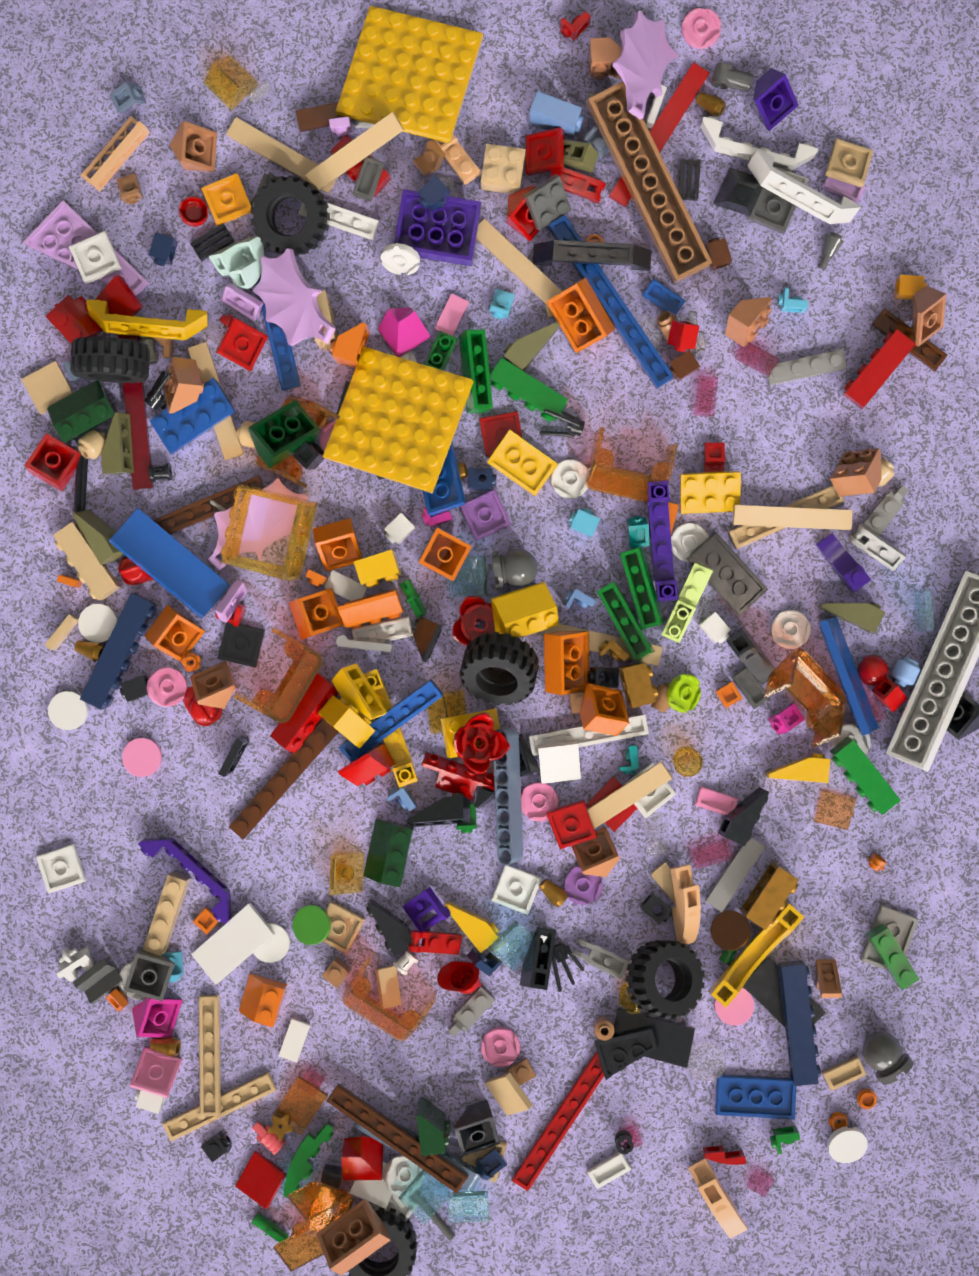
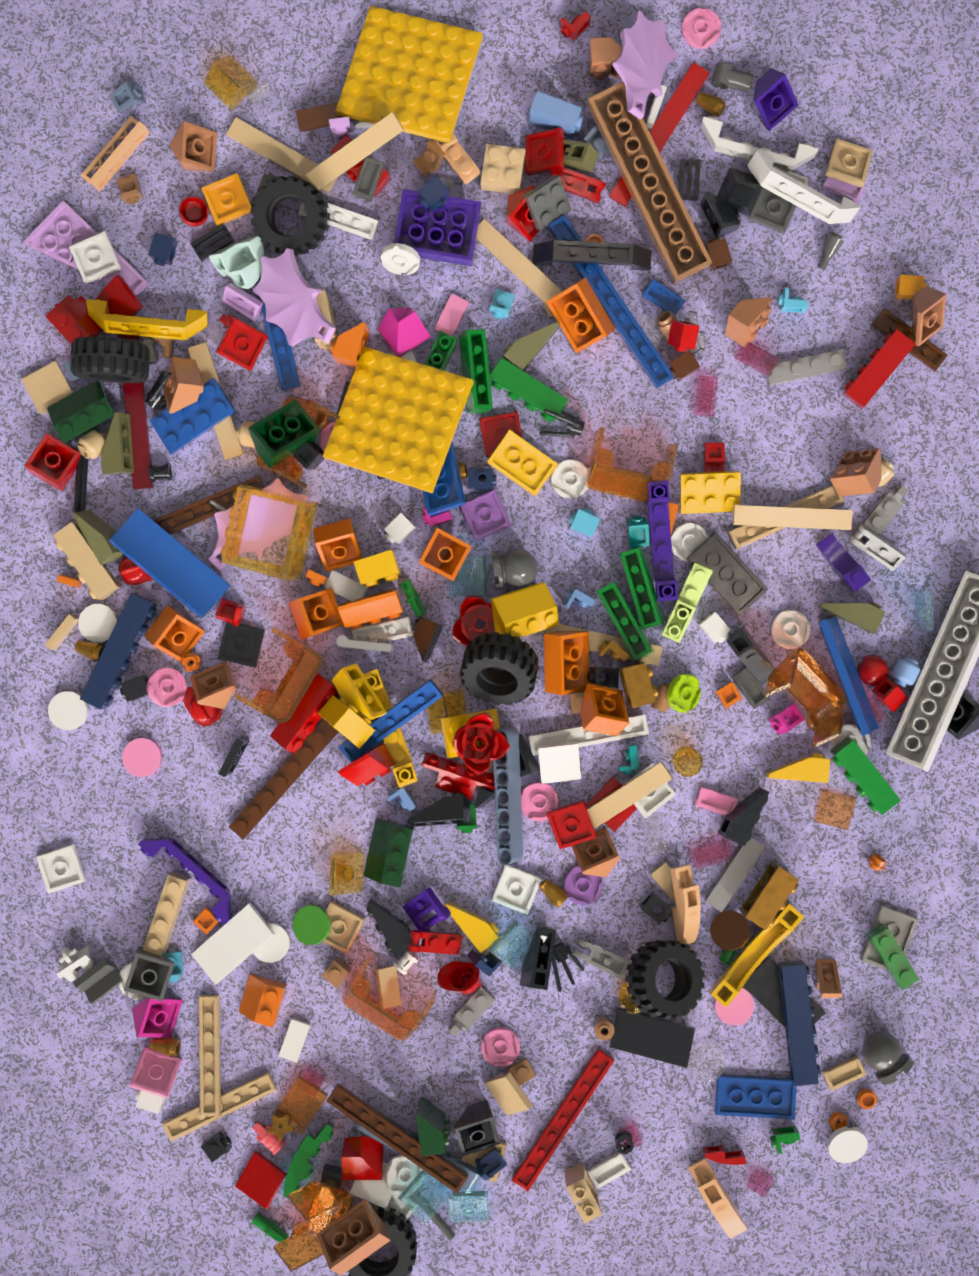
(117, 999): orange plate -> none
(228, 605): lavender plate -> none
(582, 1190): none -> tan window
(624, 1049): black wing -> none
(719, 215): none -> black slope

